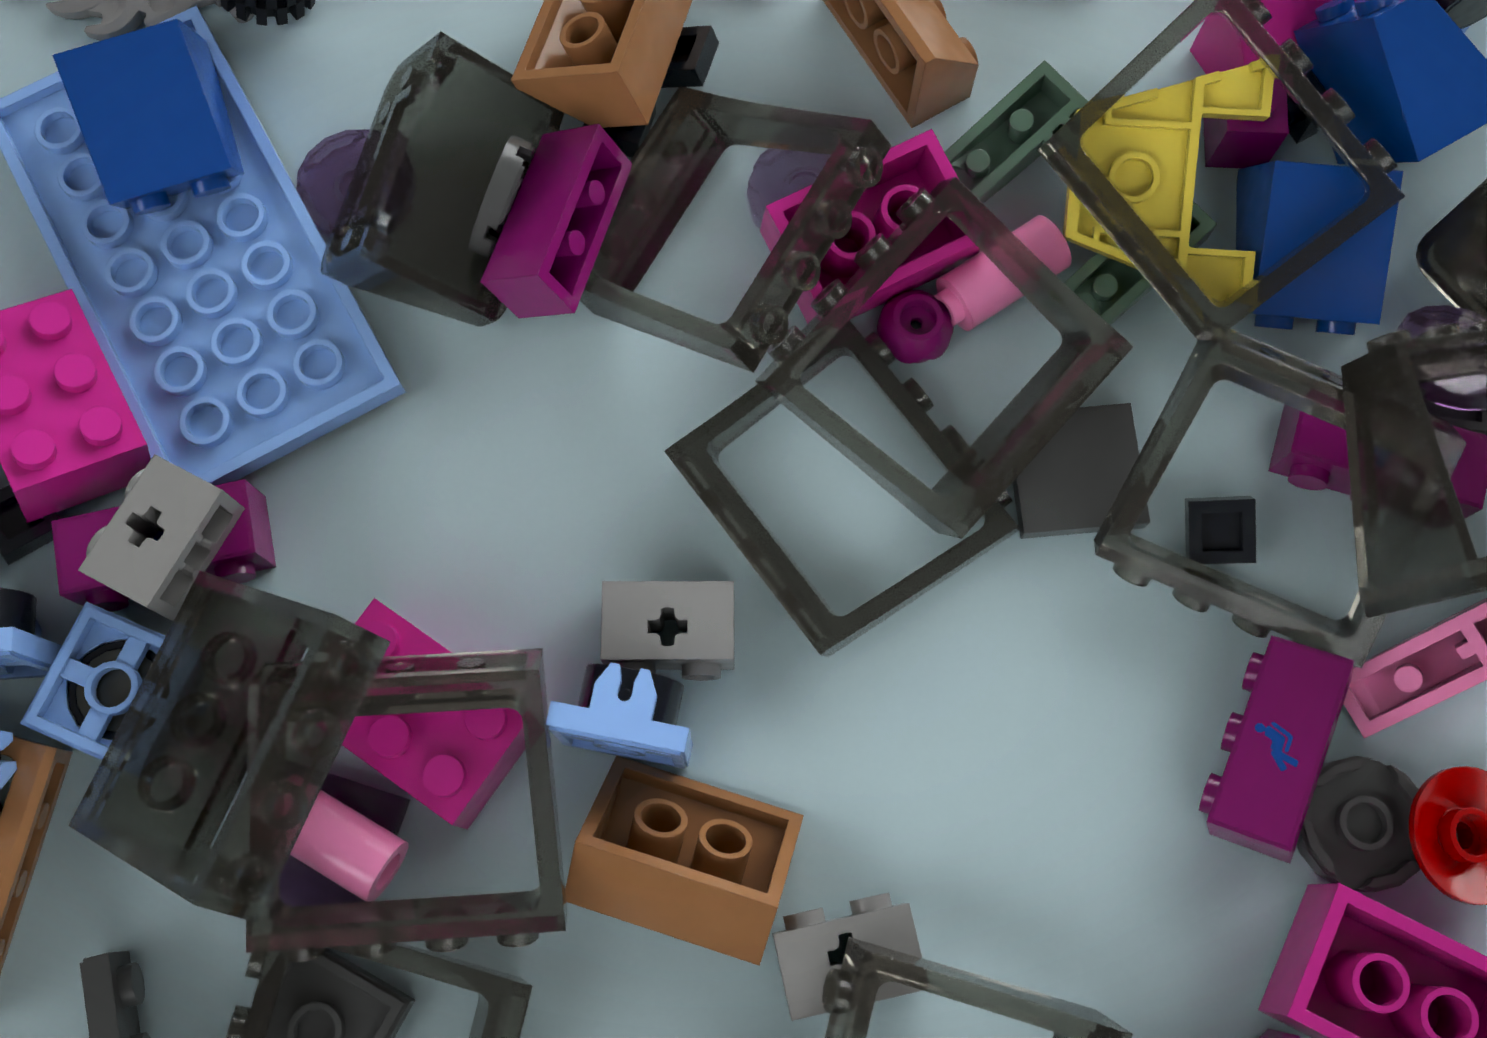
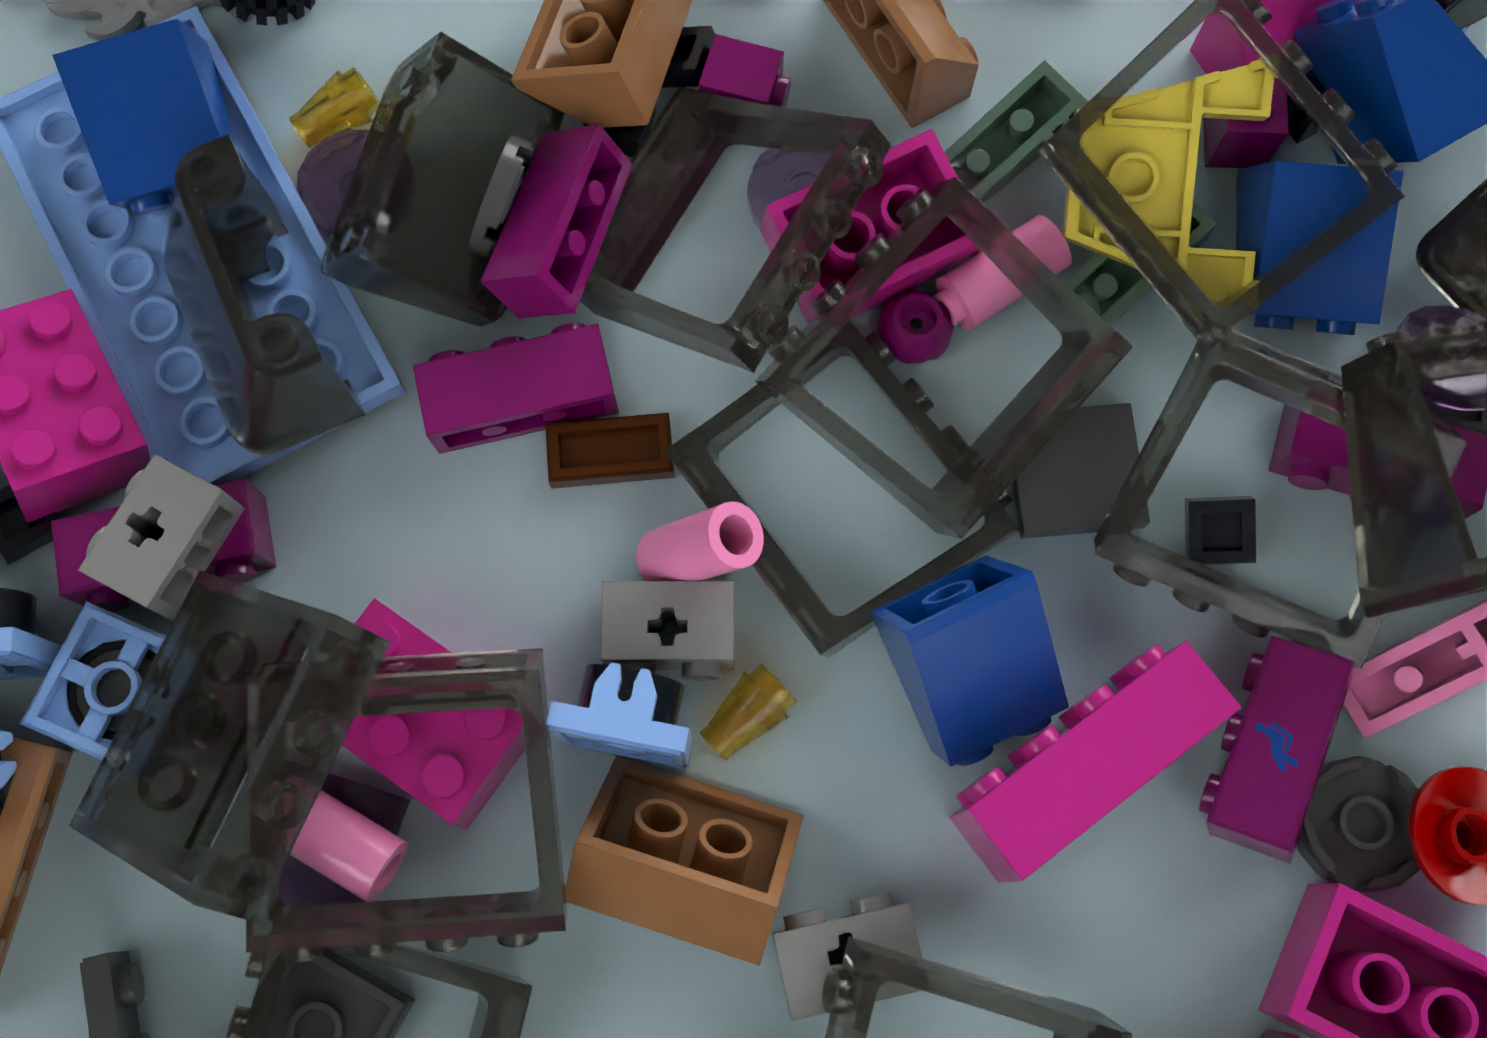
(261, 370): none -> clear smoke windscreen
(337, 106): none -> clear yellow cone
(514, 387): none -> magenta brick
(609, 450): none -> reddish brown tile
(701, 545): none -> bright pink brick
(745, 72): none -> magenta brick
(749, 711): none -> clear yellow cone
(974, 658): none -> blue slope
(1093, 764): none -> dark pink brick

